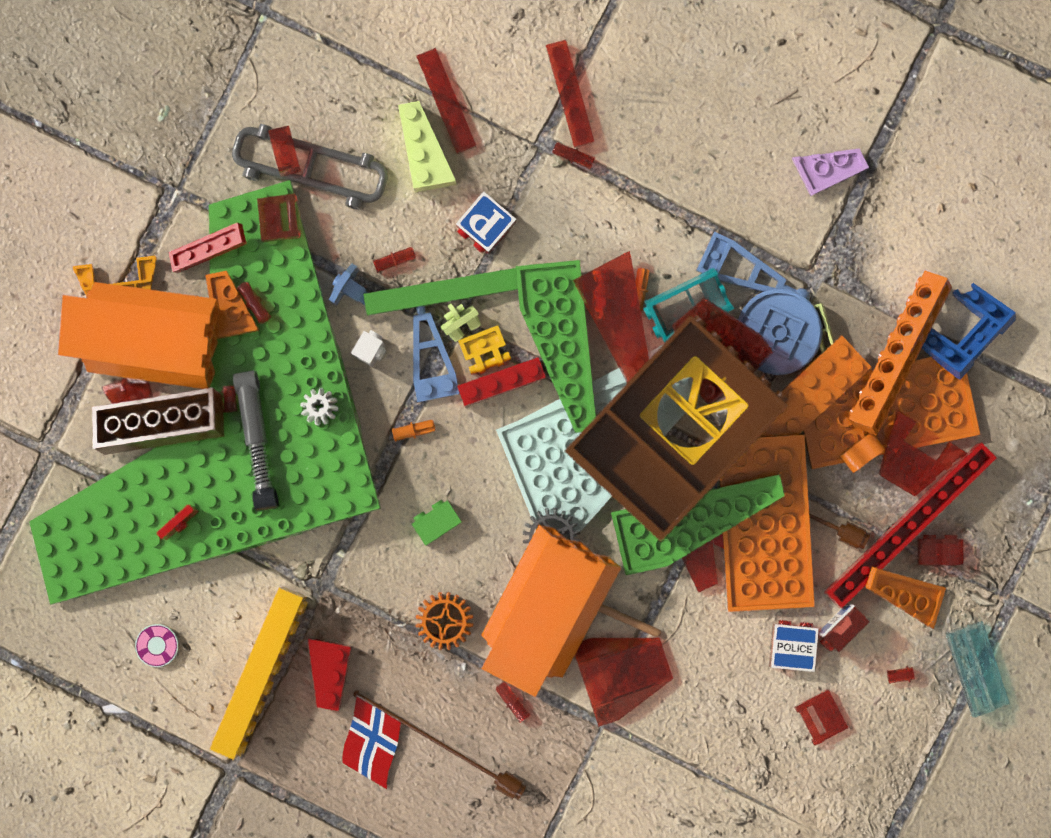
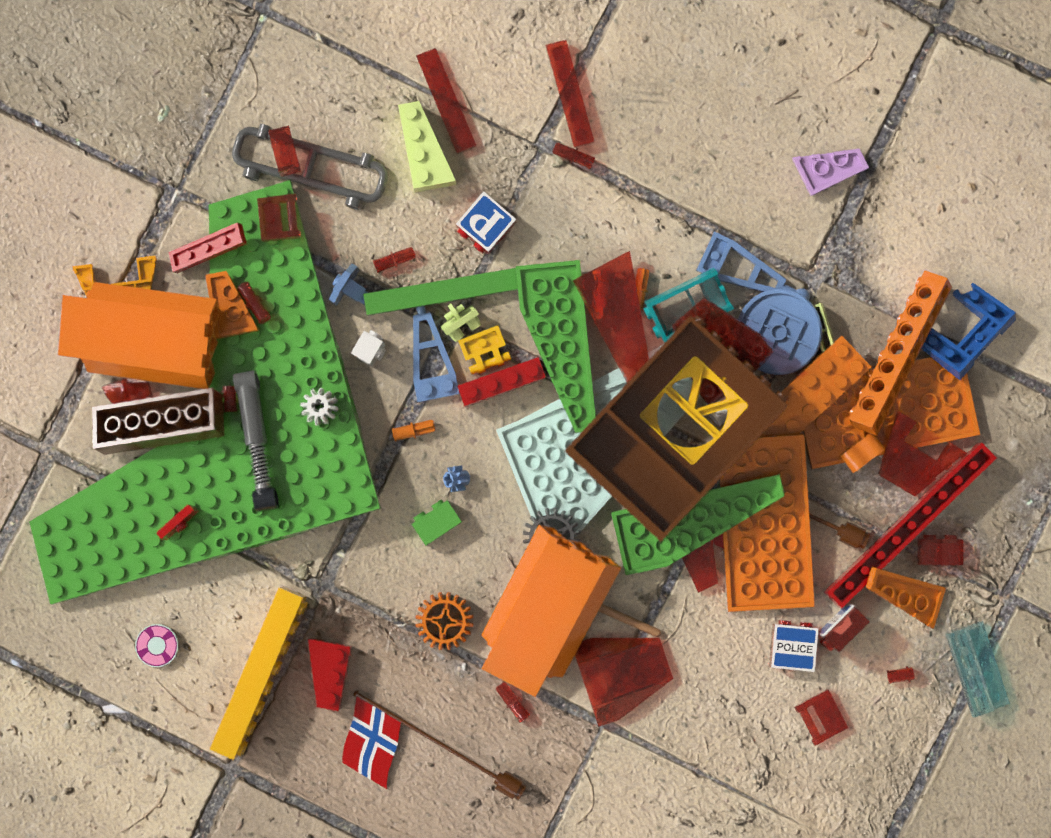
(456, 478): none -> medium blue gear

